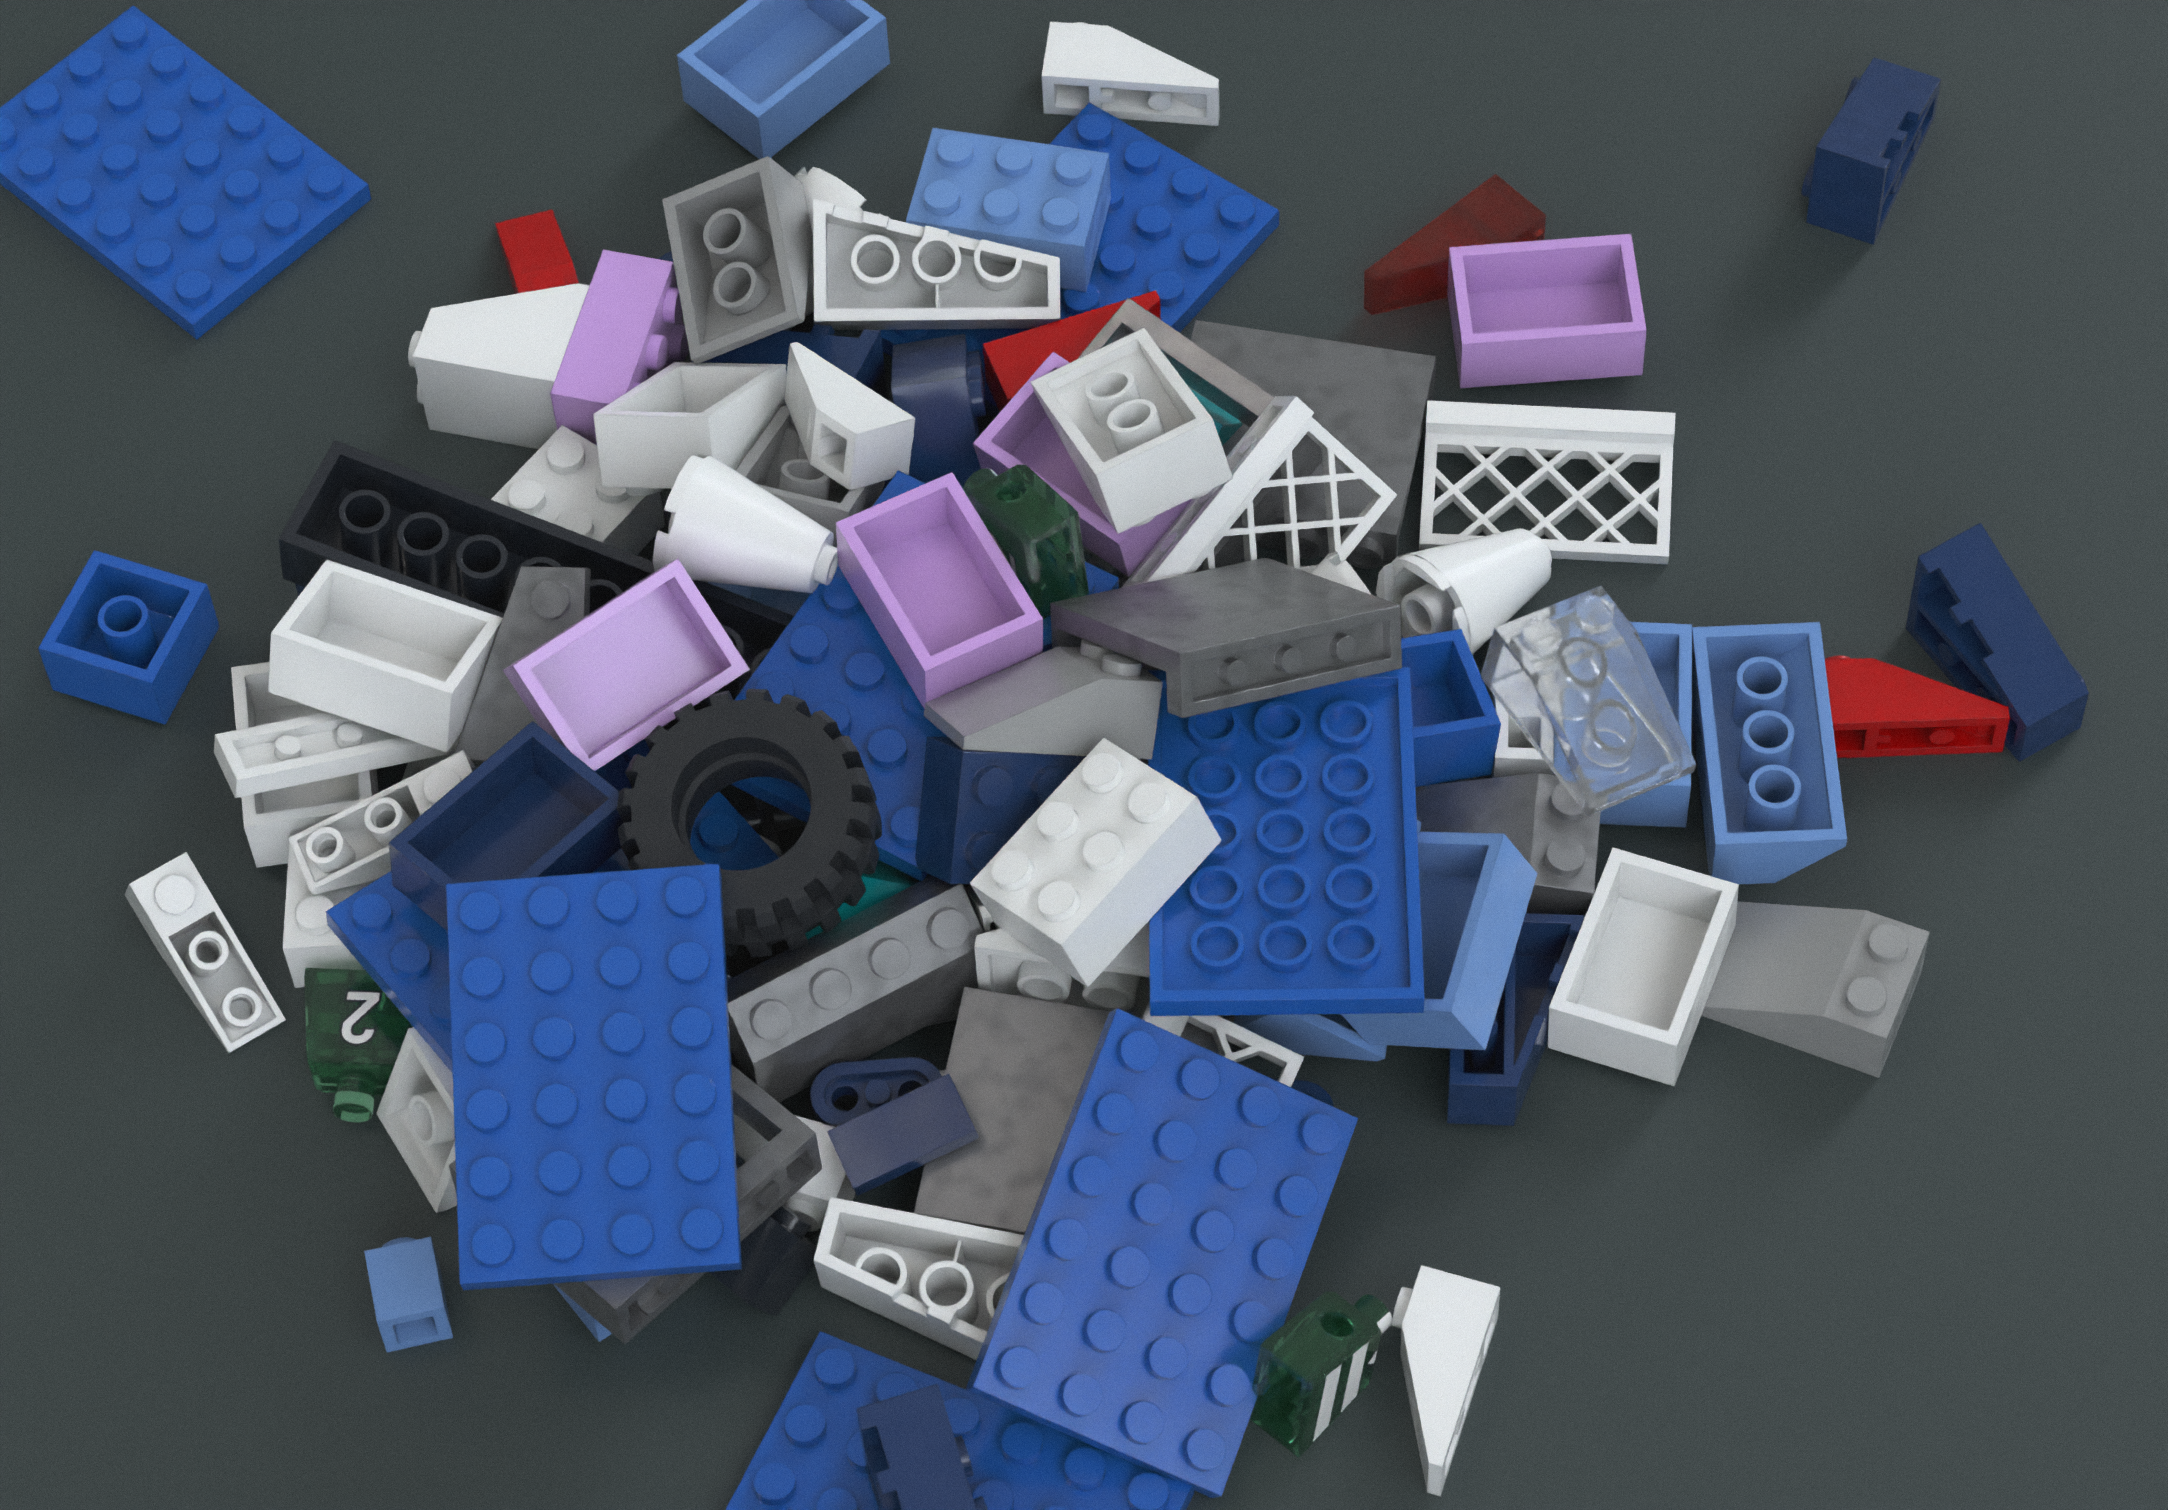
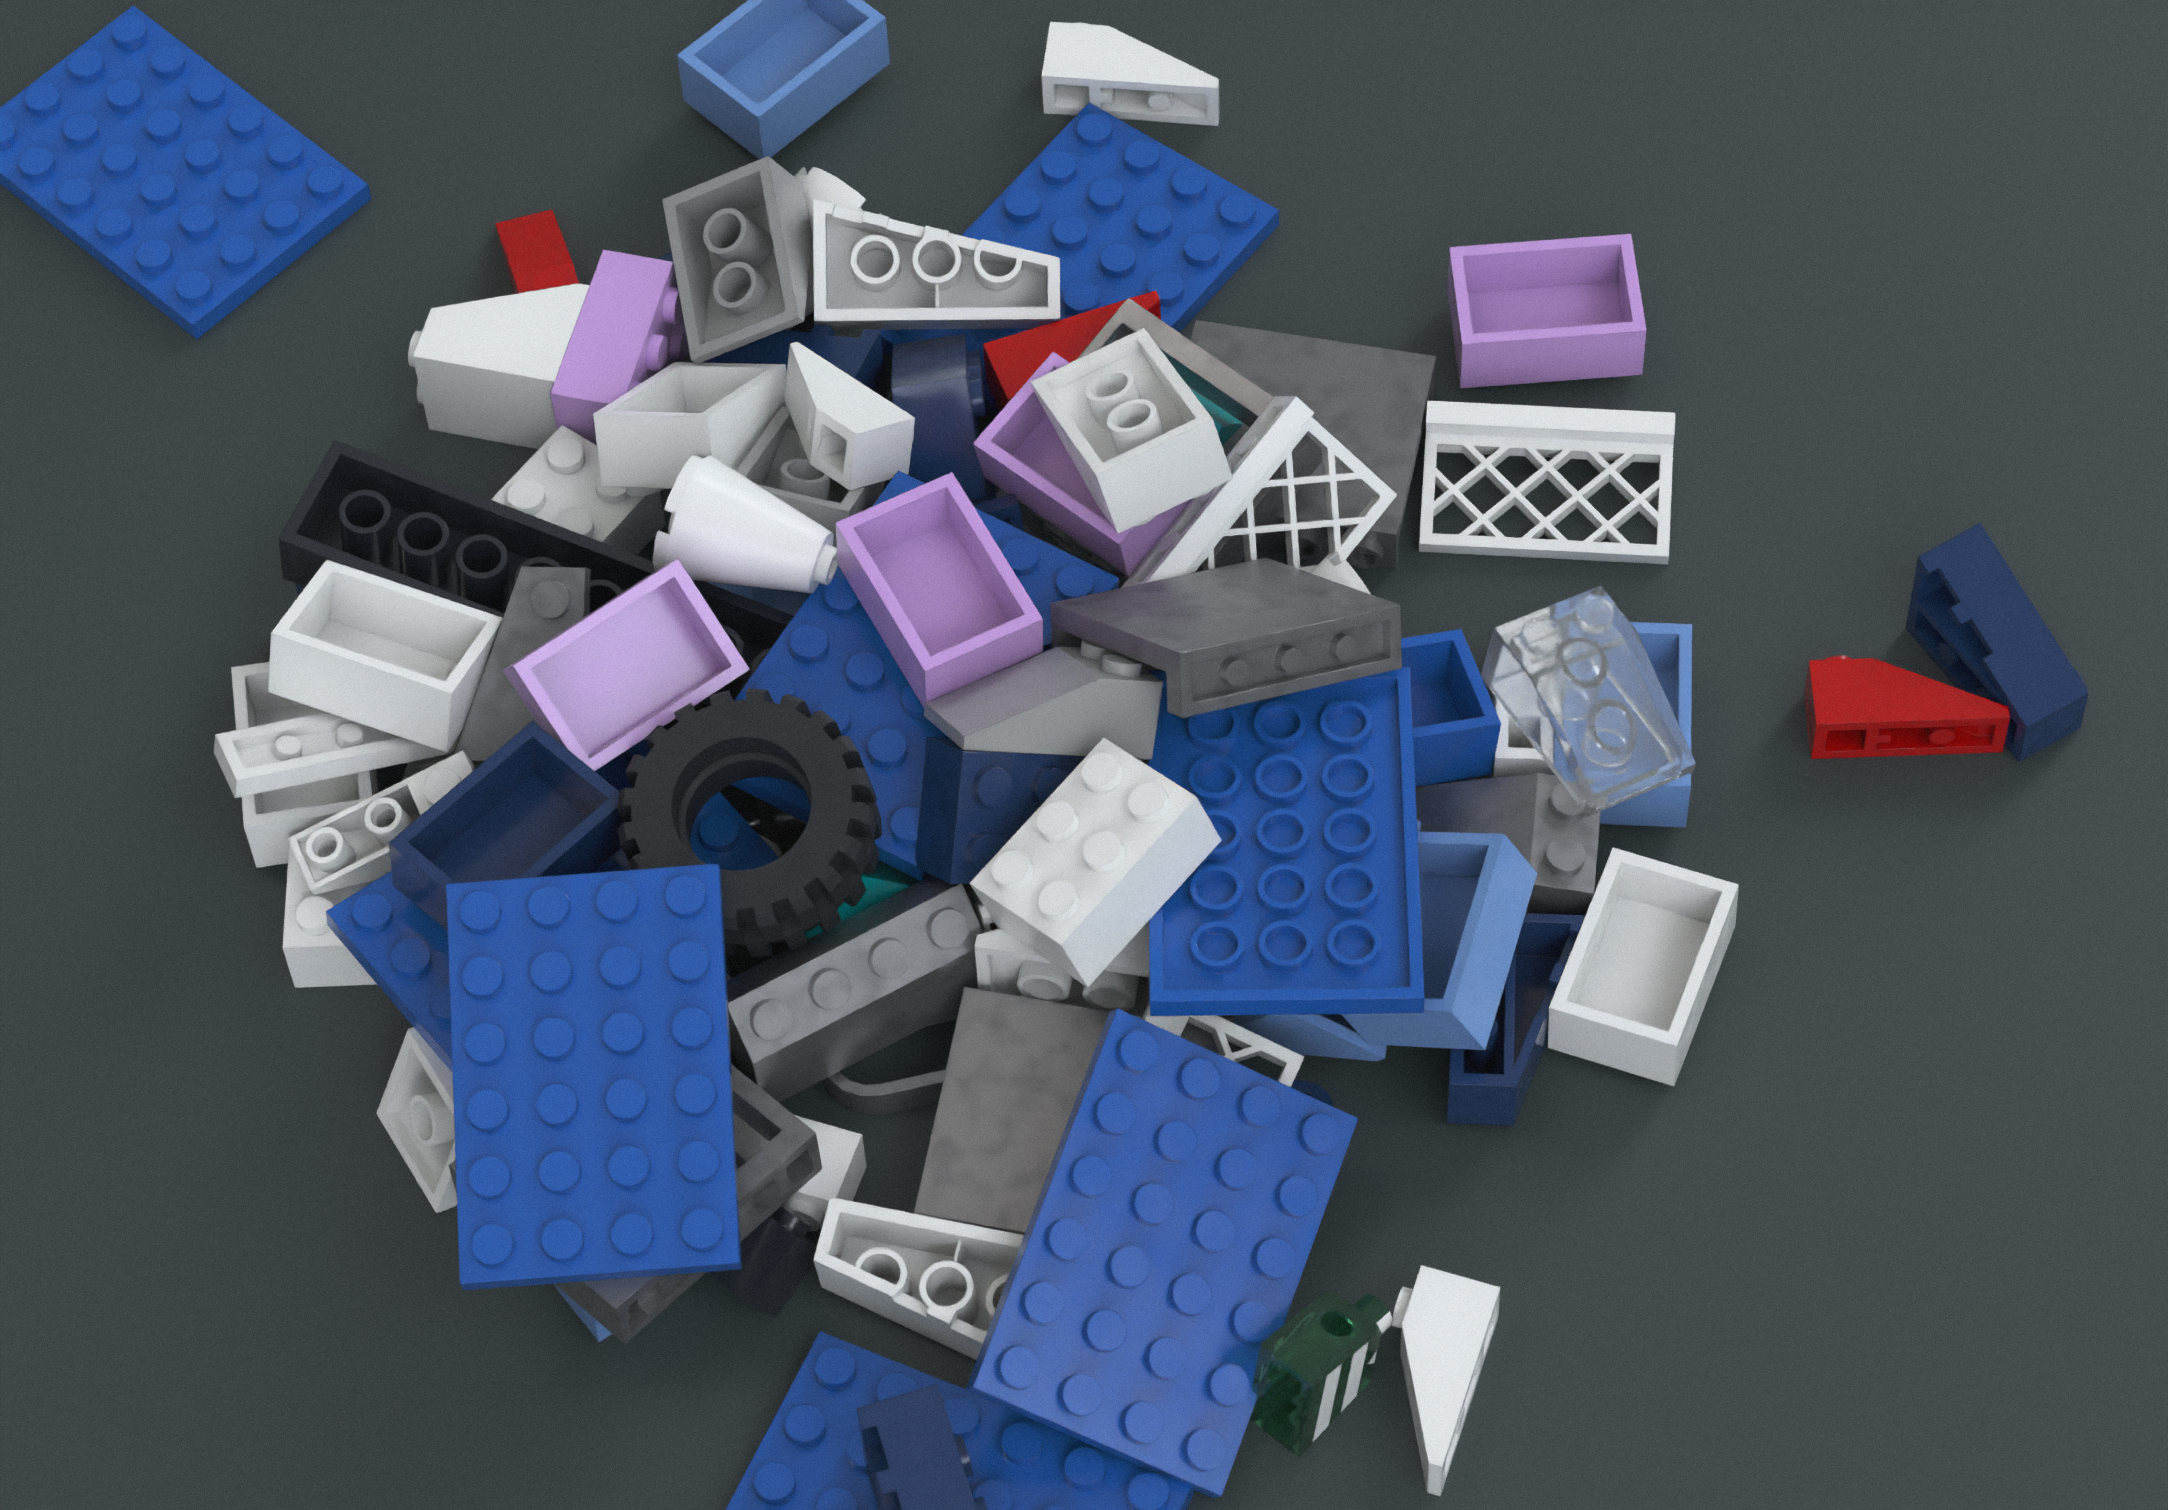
(129, 637): blue brick -> none
(203, 952): white slope -> none
(351, 1038): clear green torso -> none
(408, 1293): medium blue brick -> none
(869, 1082): dark blue plate -> none
(903, 1134): dark blue tile -> none
(1016, 196): medium blue piece -> none
(1033, 531): clear green torso -> none
(1419, 266): clear red slope -> none
(1466, 584): white cone -> none
(1765, 750): medium blue slope -> none
(1819, 980): light grey slope -> none
(1870, 149): dark blue wedge -> none

